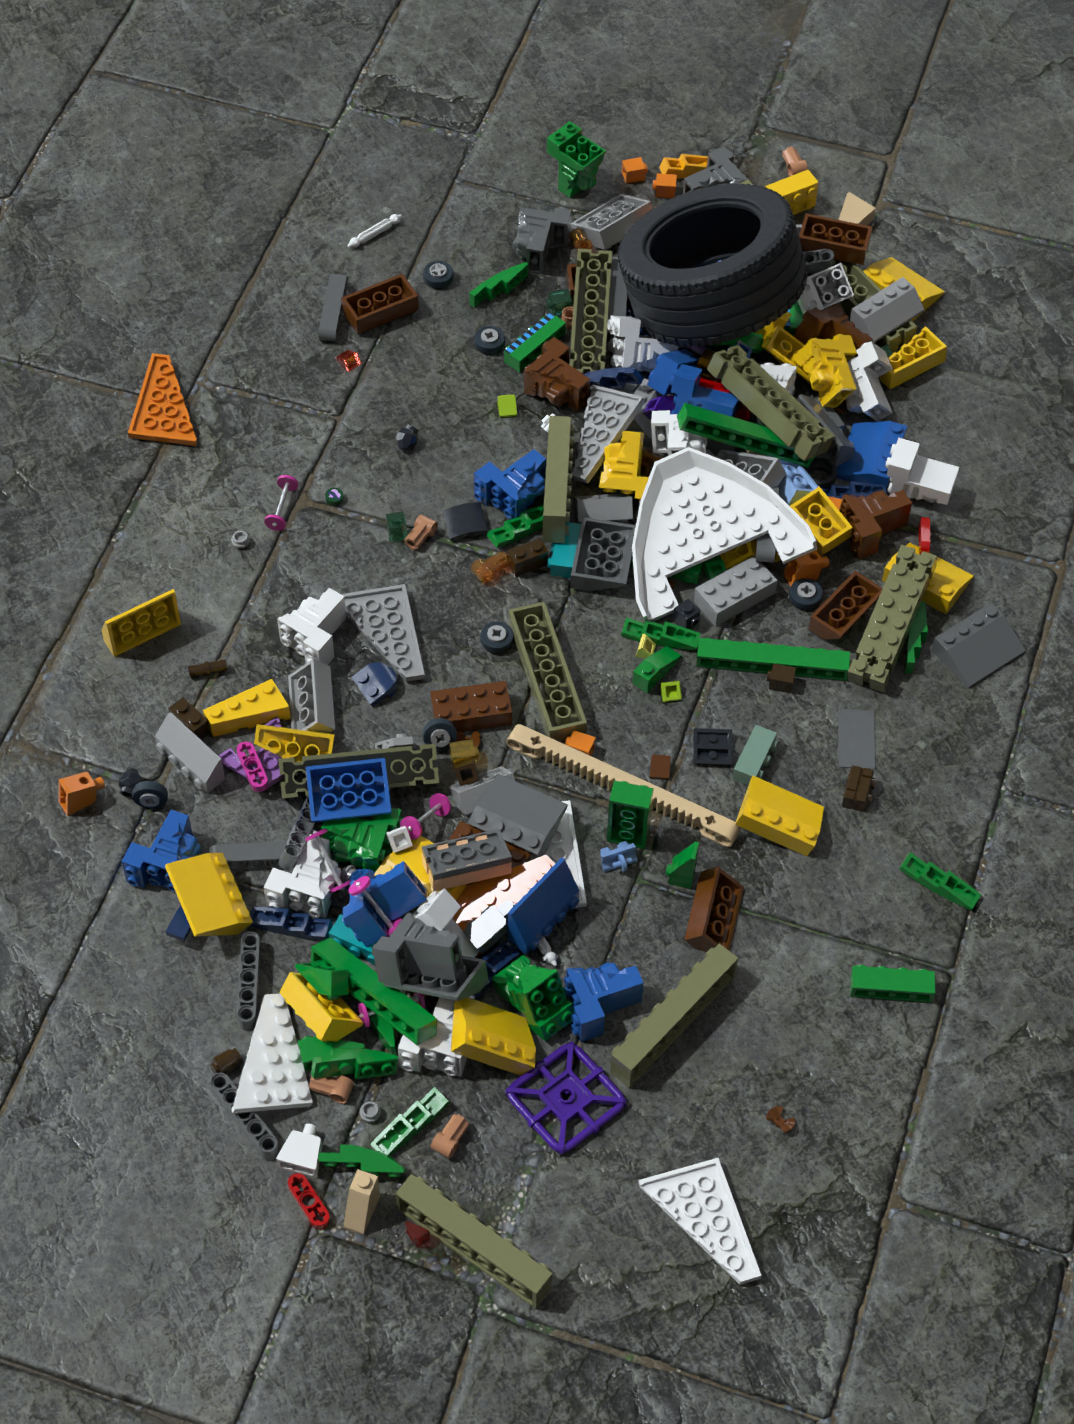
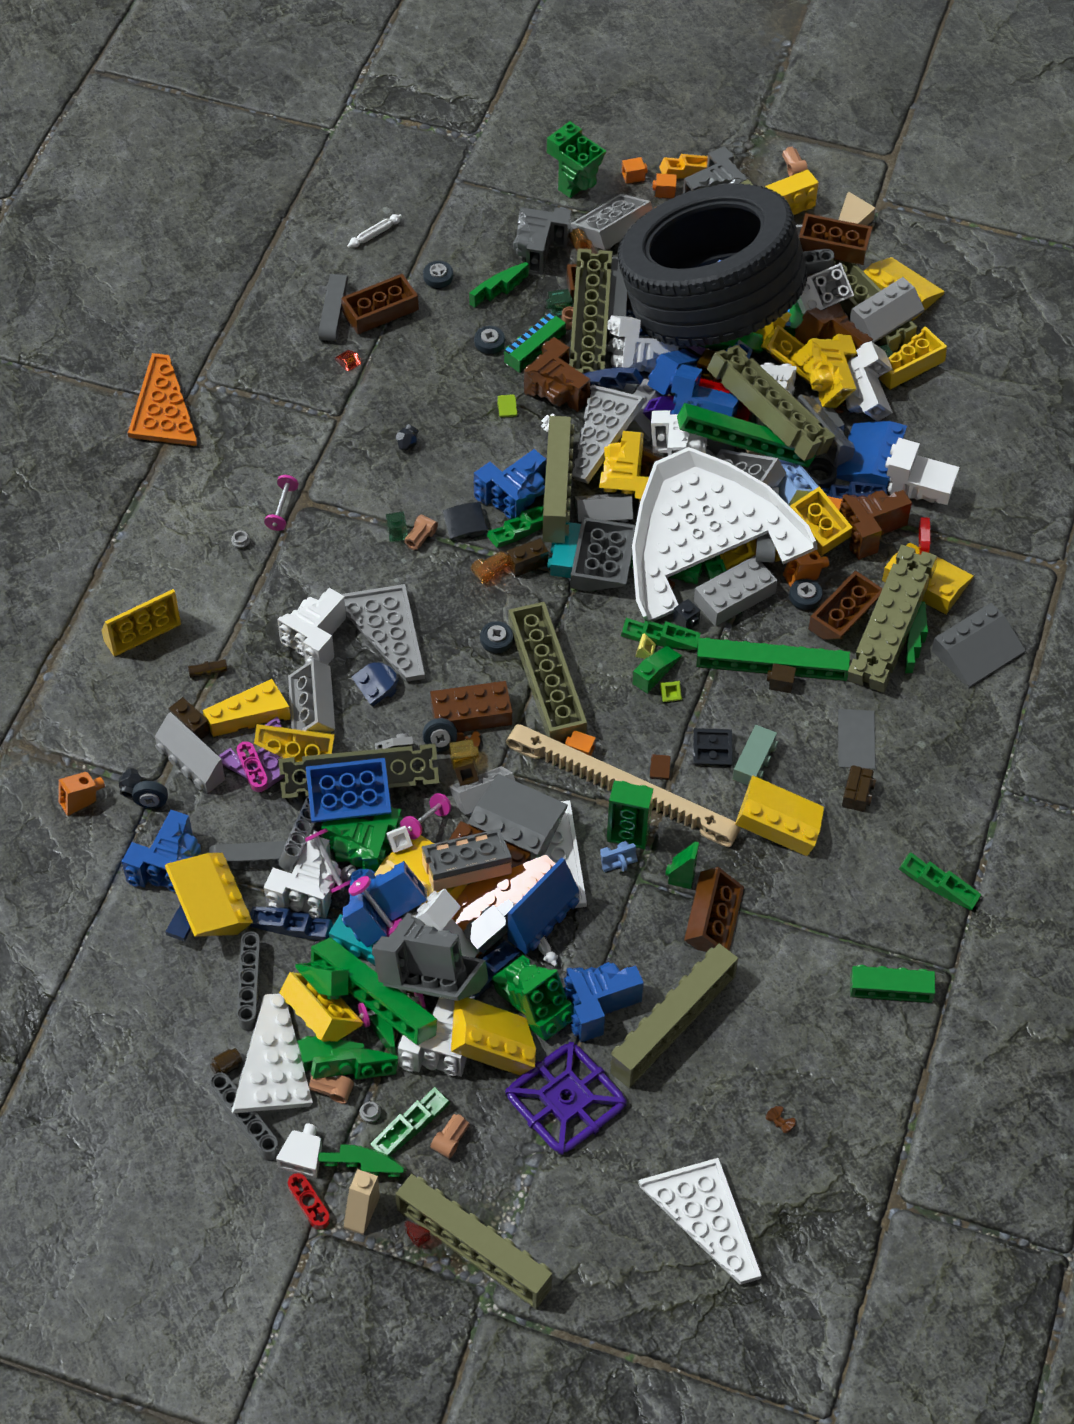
(334, 496): dark green tile -> none

